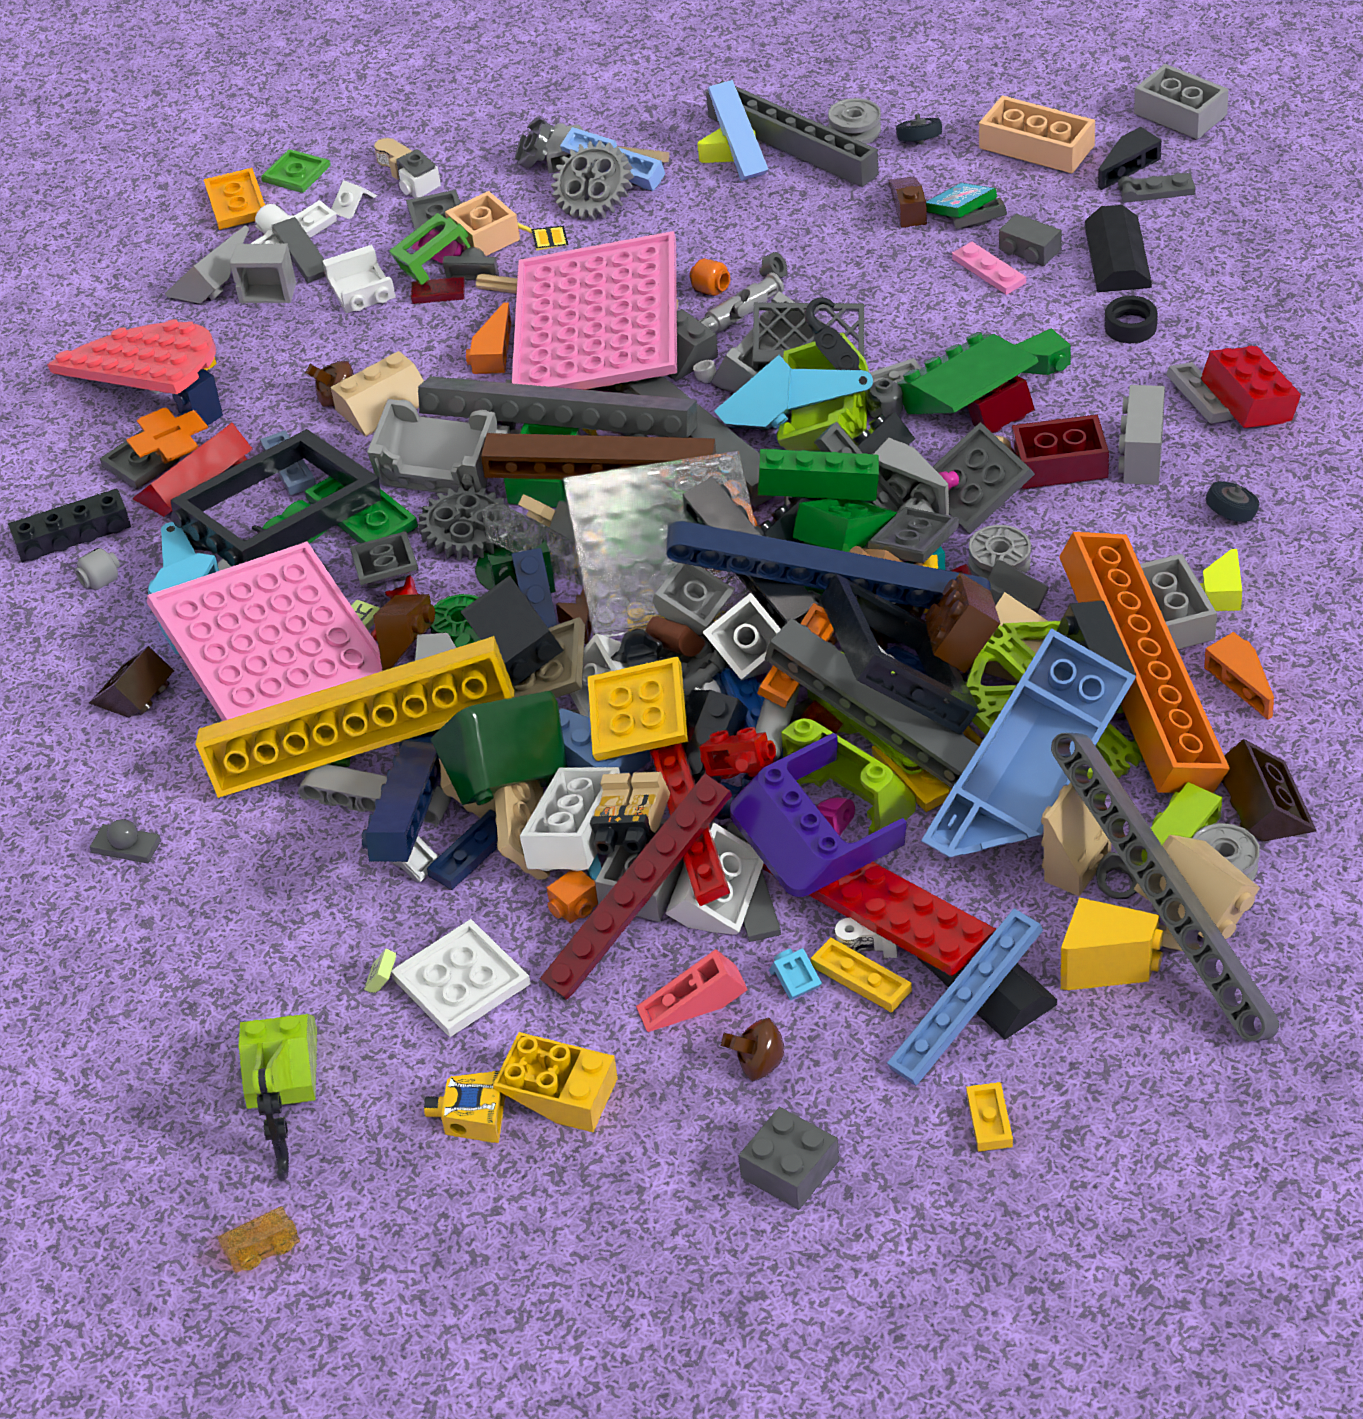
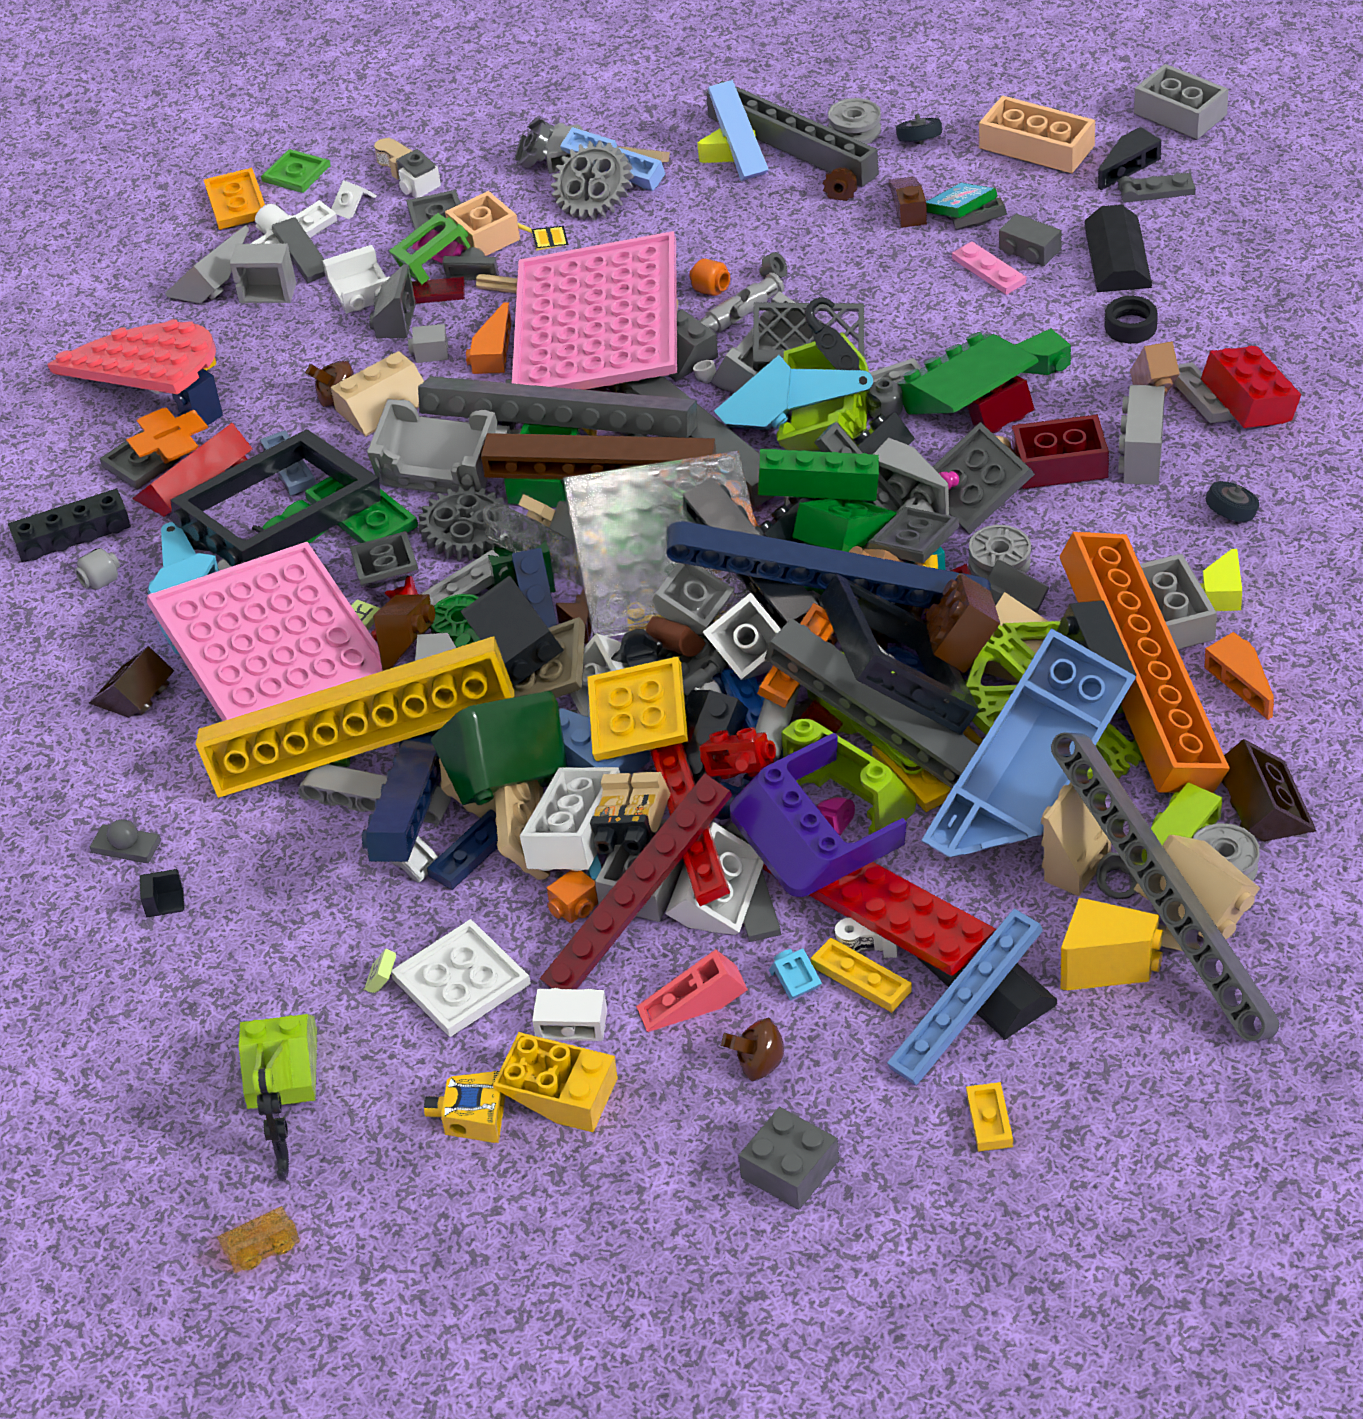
(162, 893): none -> black panel
(394, 306): none -> dark grey slope
(429, 343): none -> light grey brick
(467, 580): none -> light grey plate
(570, 1014): none -> white brick
(840, 184): none -> reddish brown piece
(1156, 366): none -> medium nougat brick

